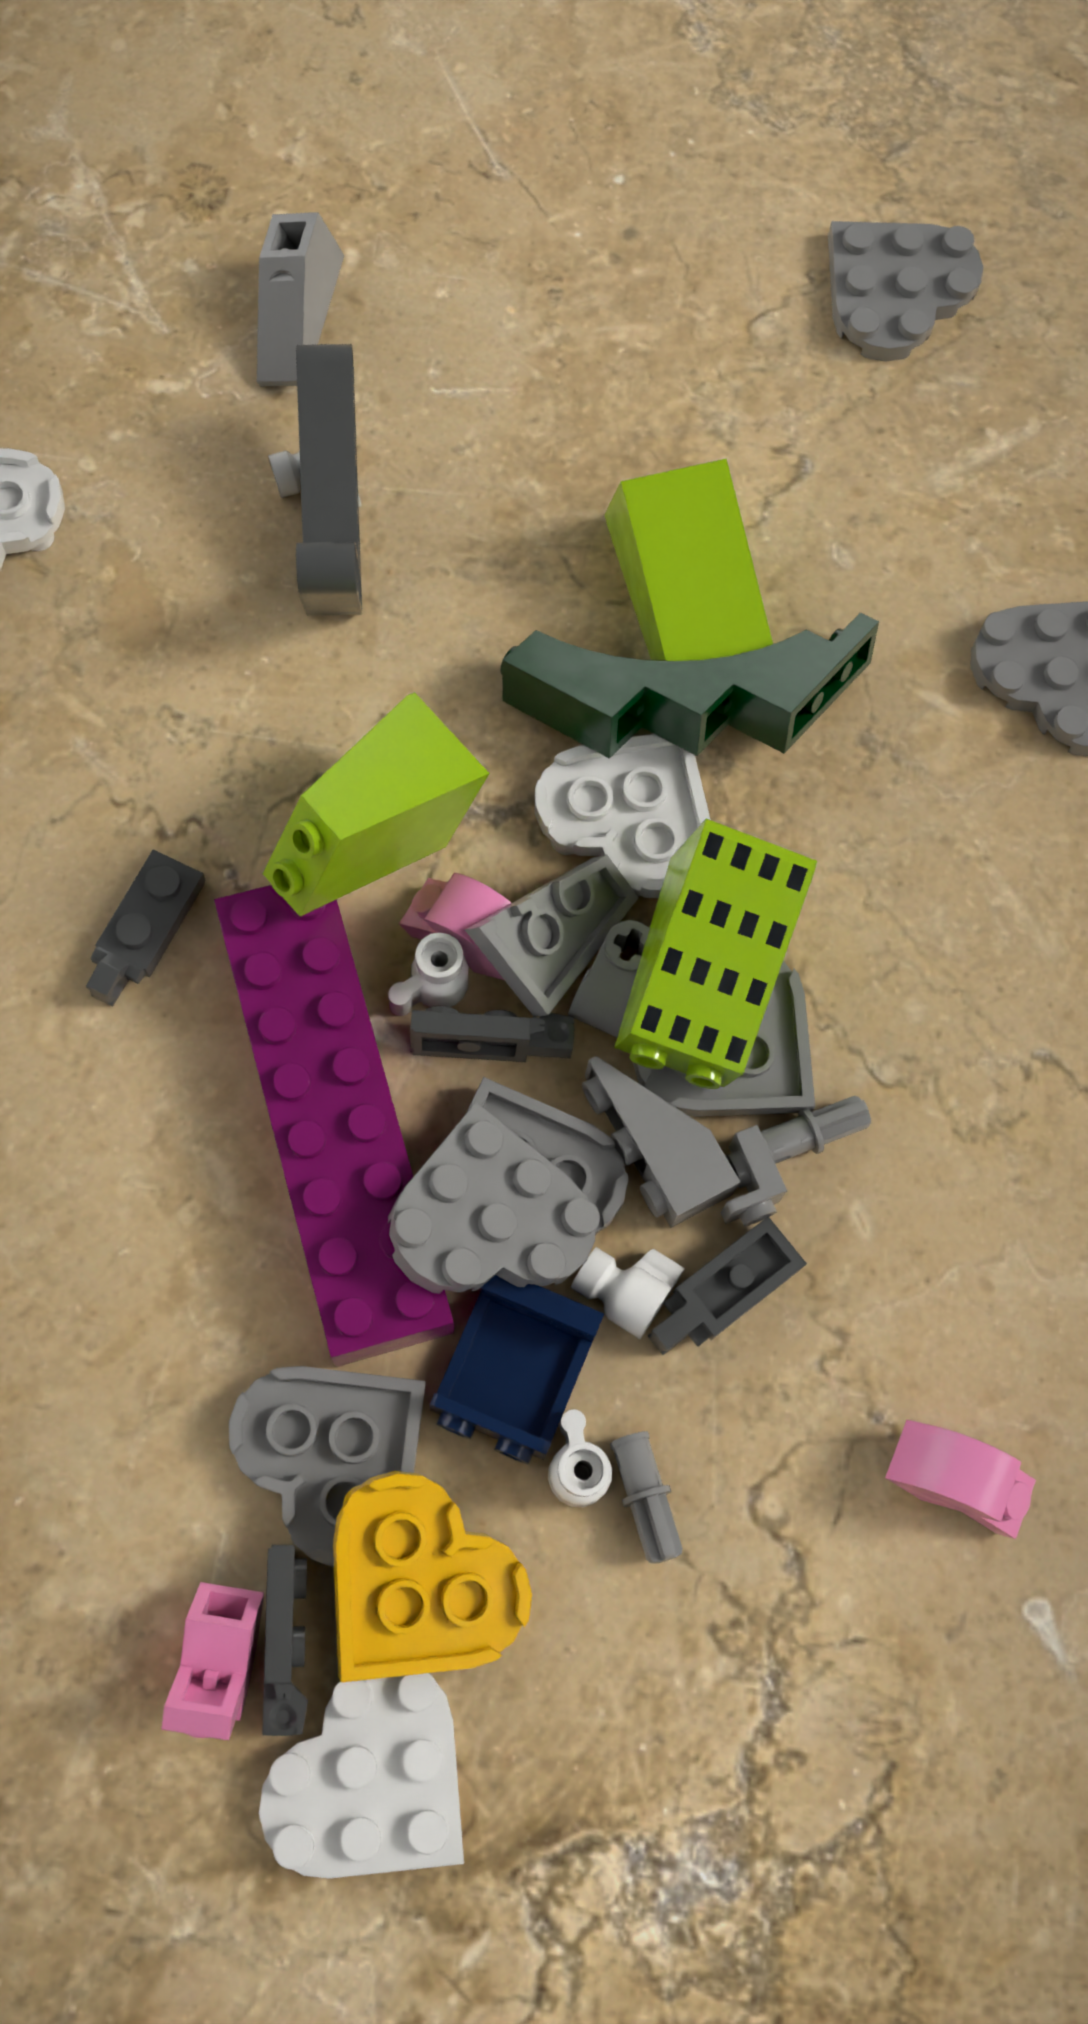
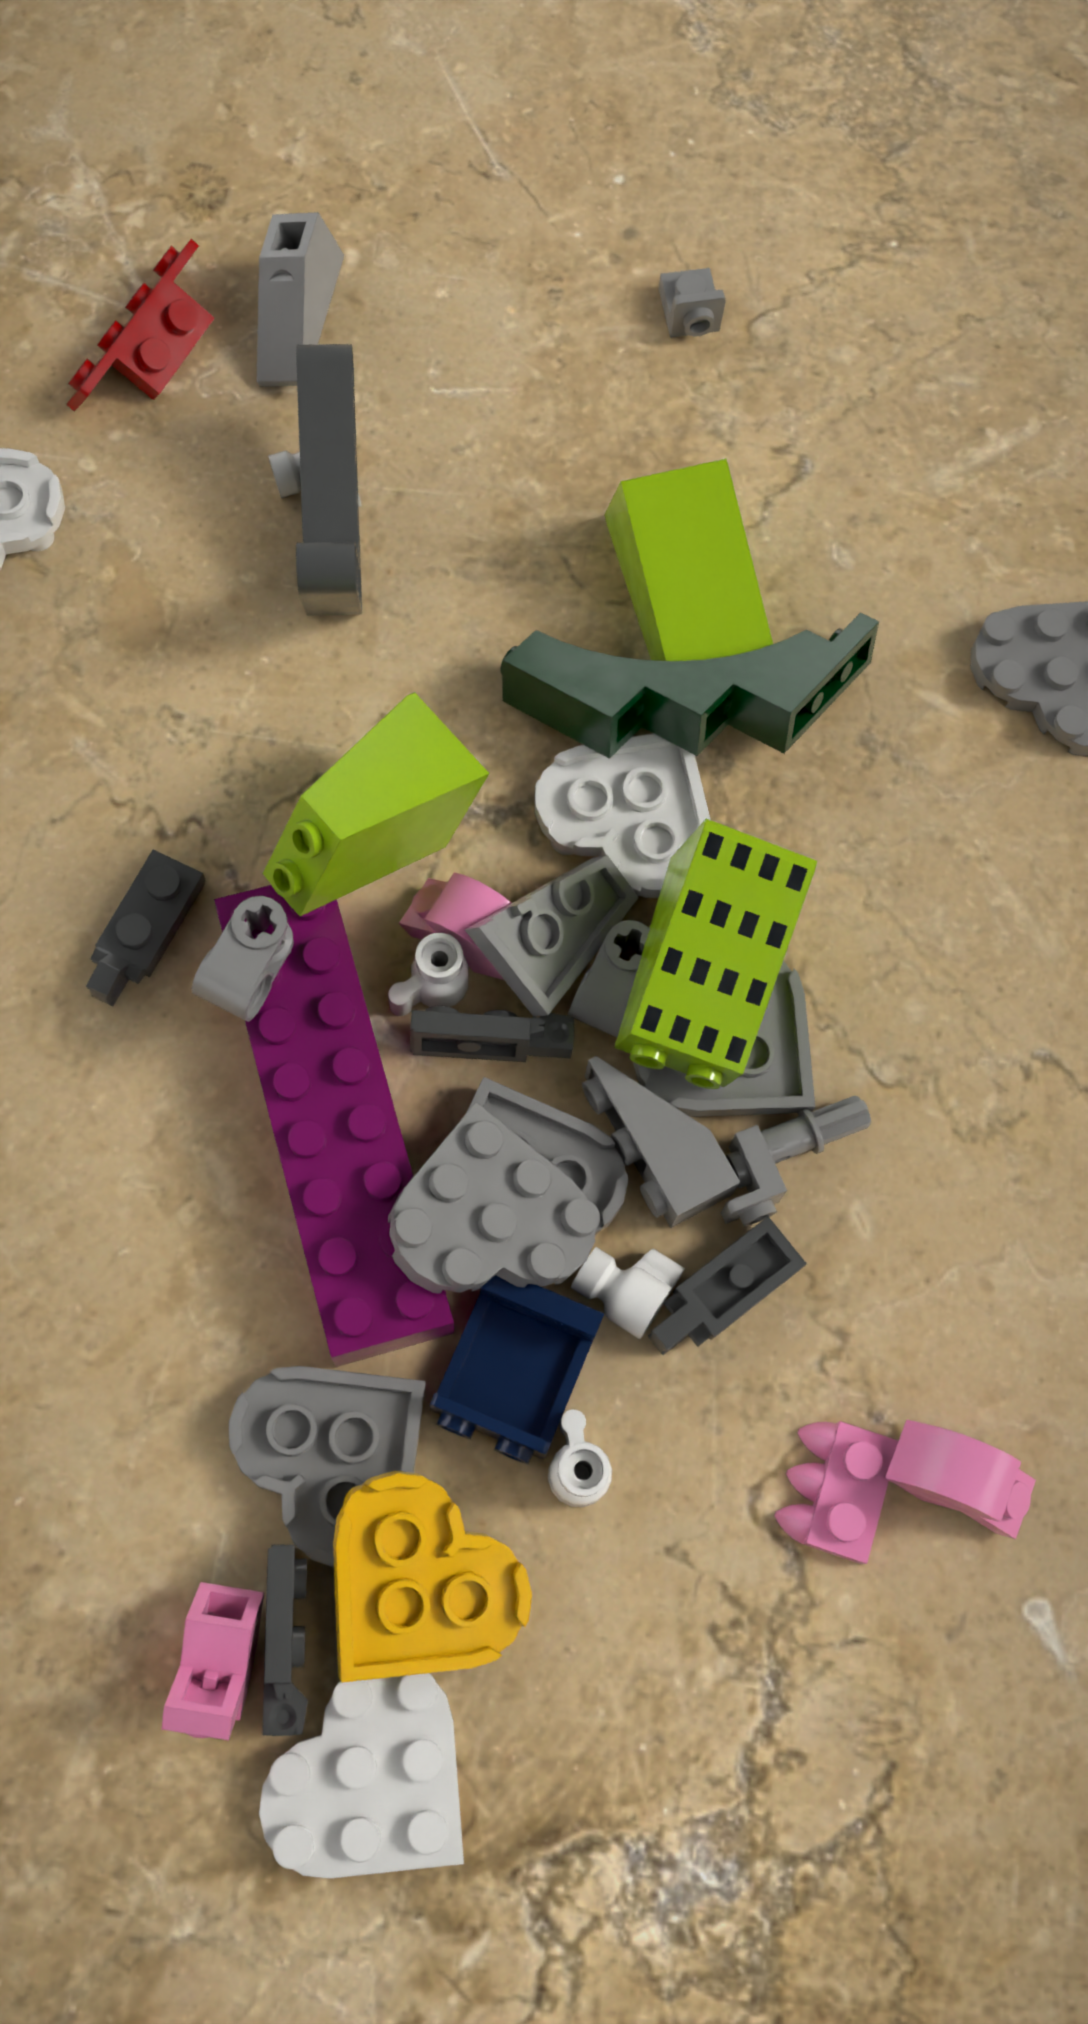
(156, 336): none -> red bracket
(242, 968): none -> light grey piece
(647, 1497): light grey axle -> none
(691, 302): none -> light grey bracket
(844, 1489): none -> bright pink plate
(898, 281): light grey plate -> none

